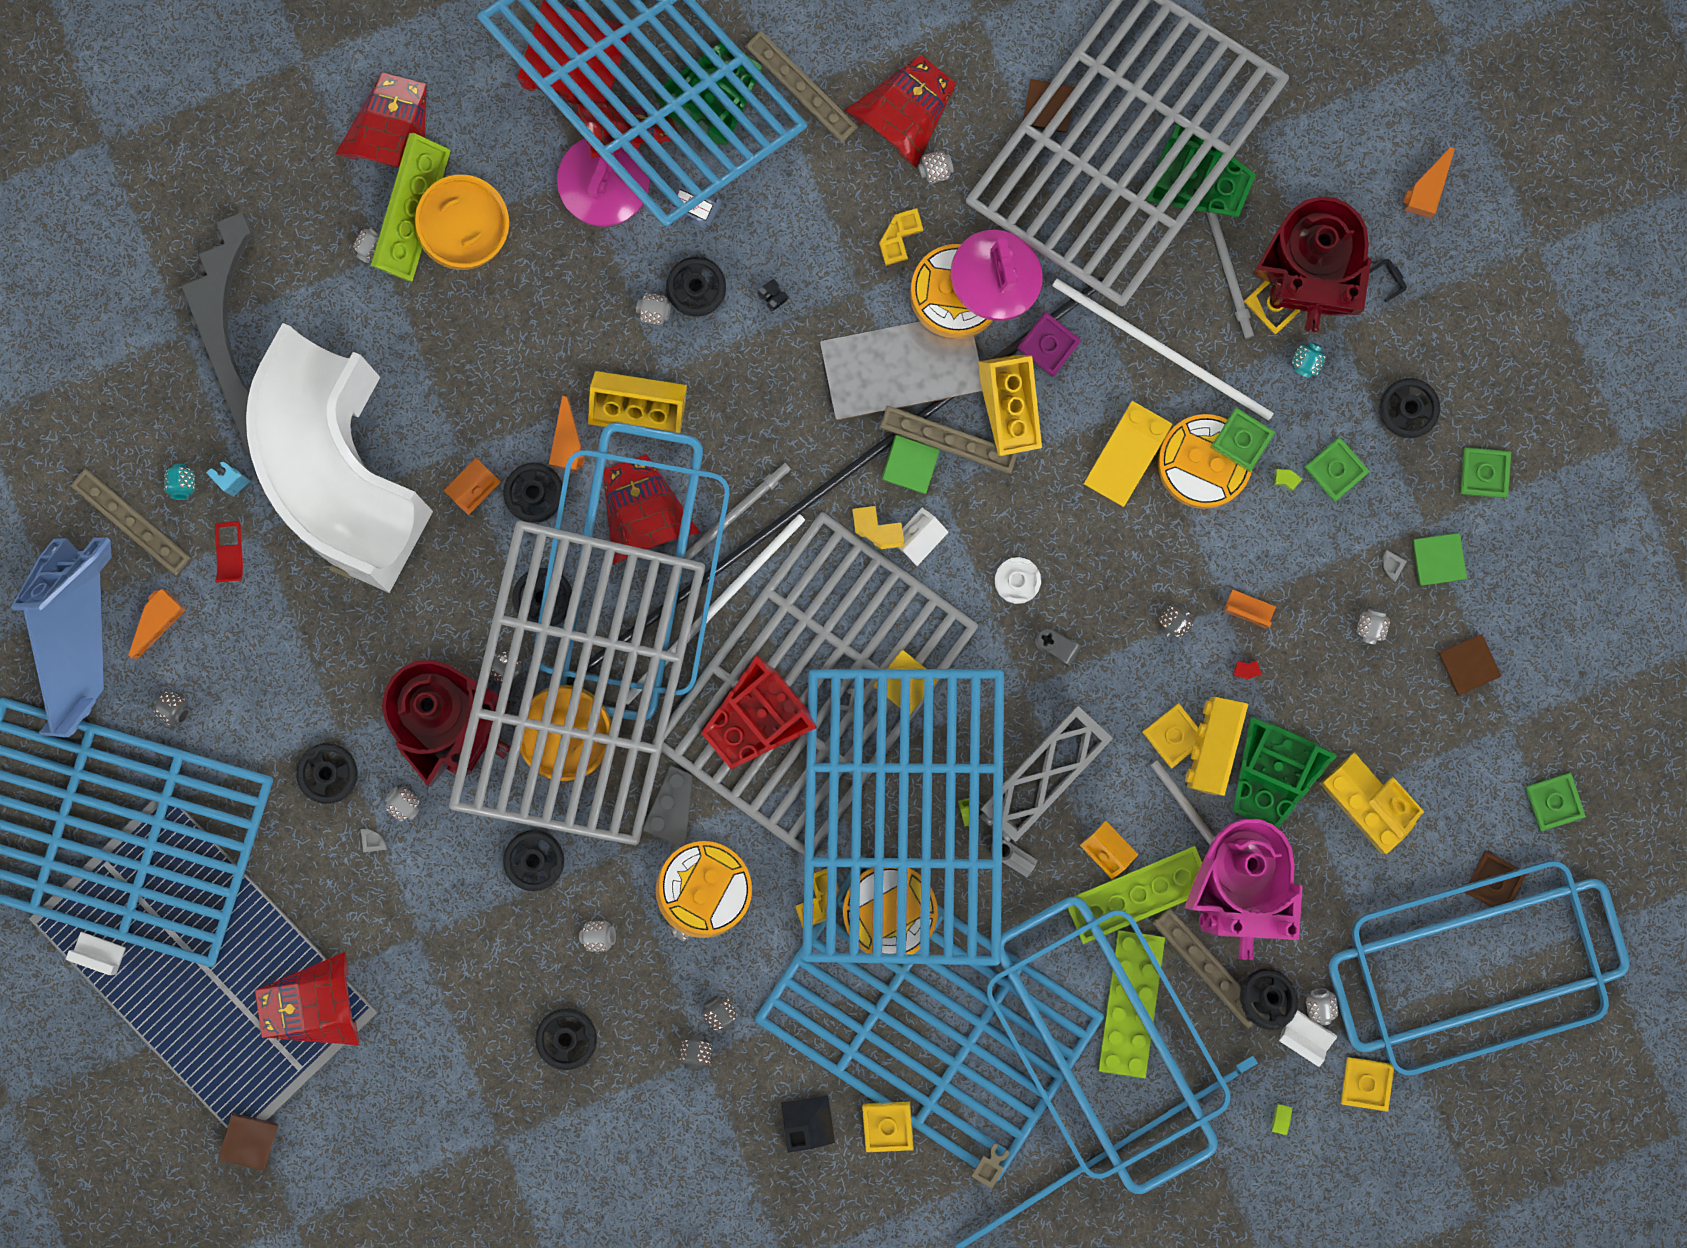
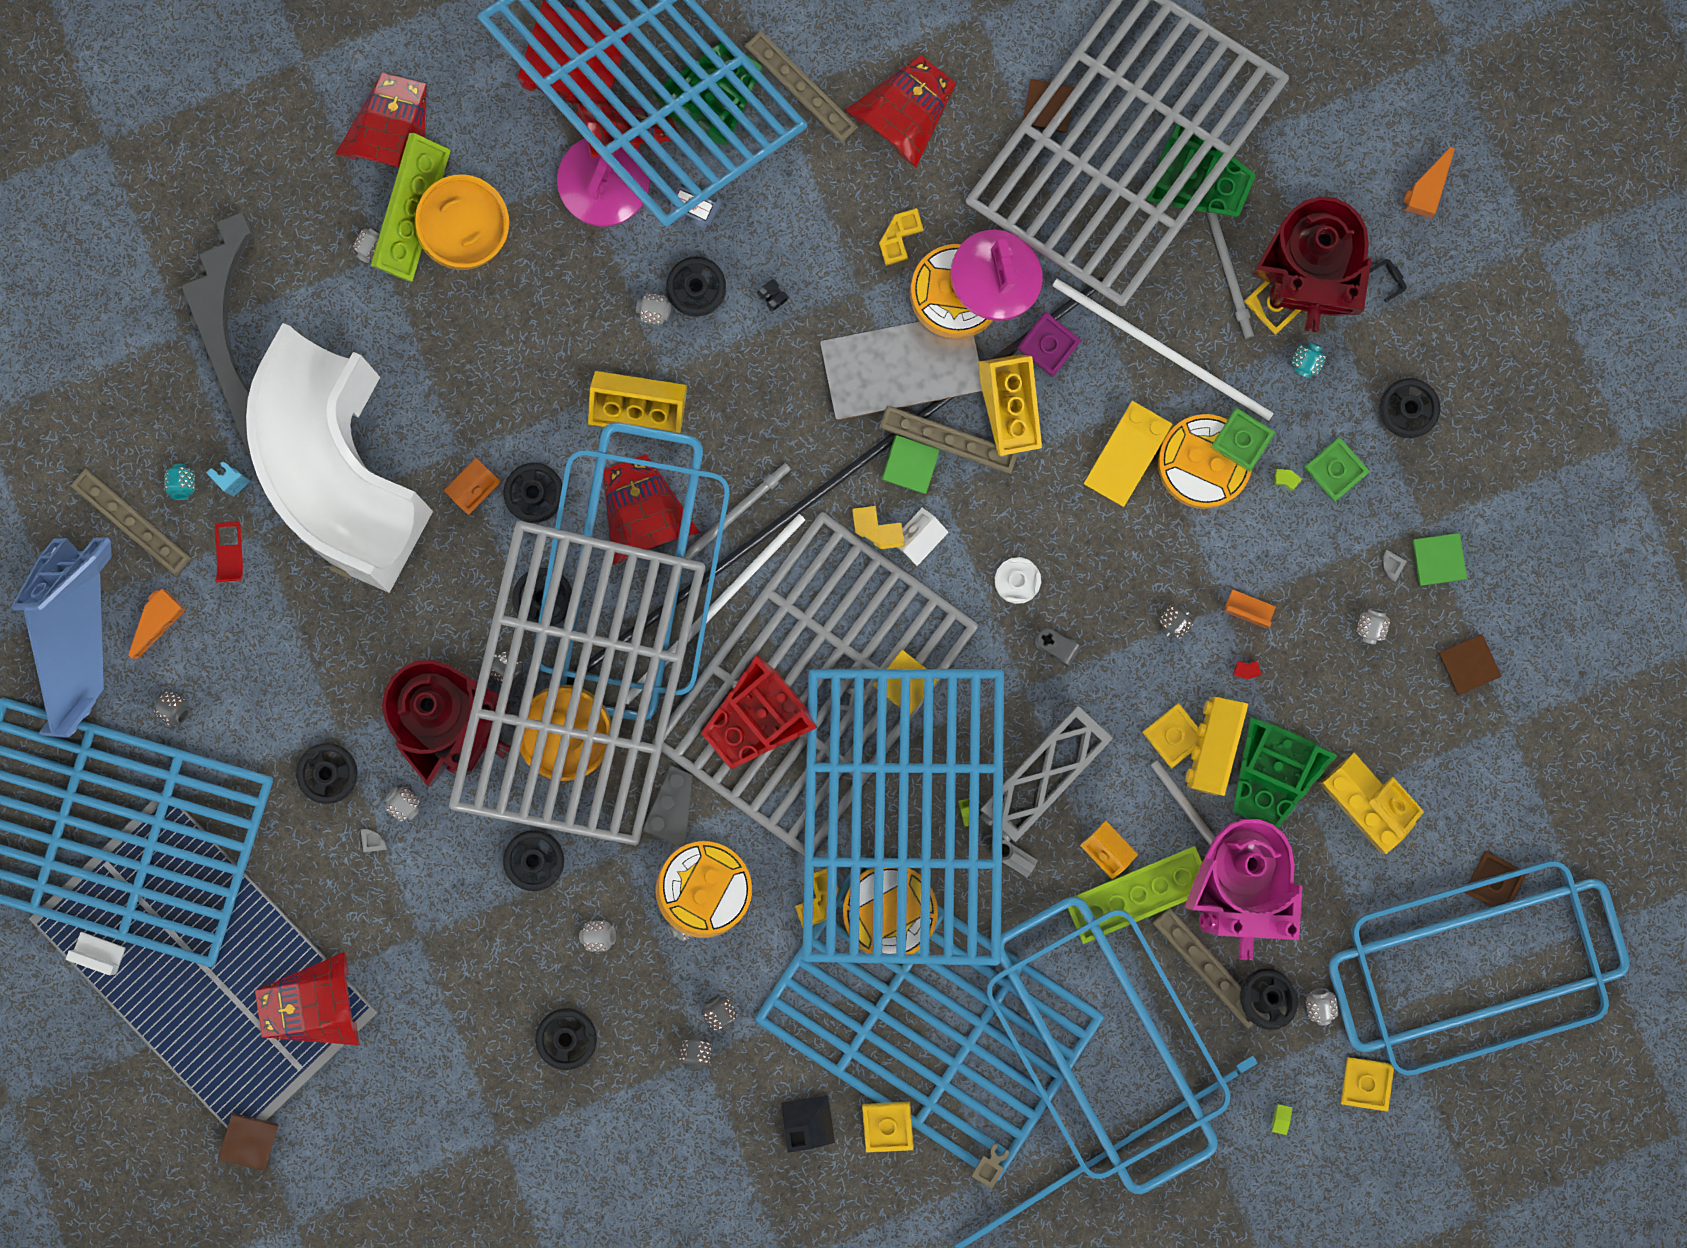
(566, 439): orange slope -> none
(936, 167): light grey head -> none
(1125, 1037): lime plate -> none
(1307, 1038): white panel -> none
(1485, 472): bright green tile -> none
(1555, 801): bright green tile -> none

